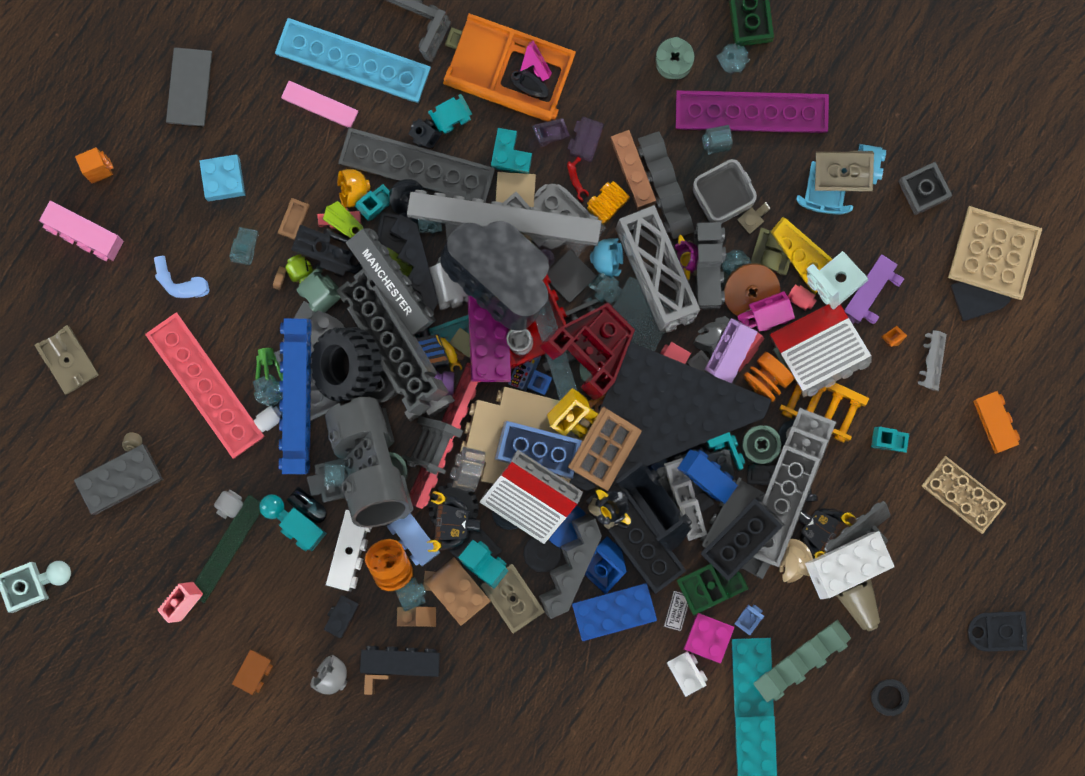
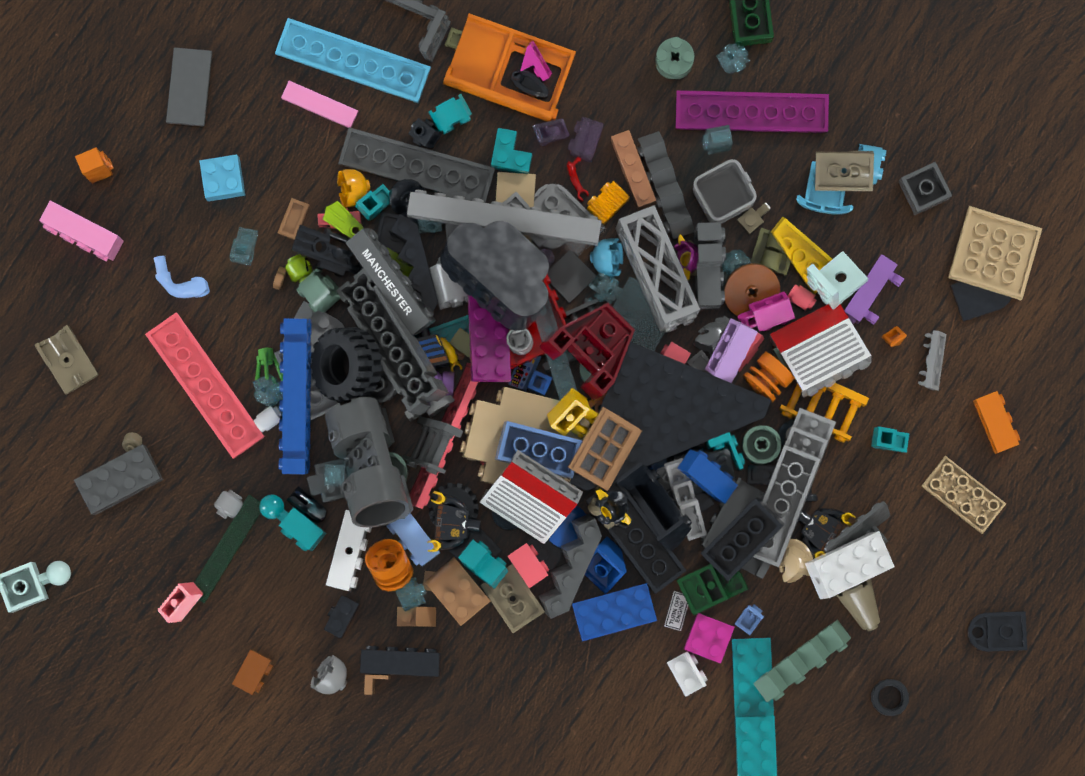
(468, 469): clear brick -> none
(528, 565): none -> coral brick

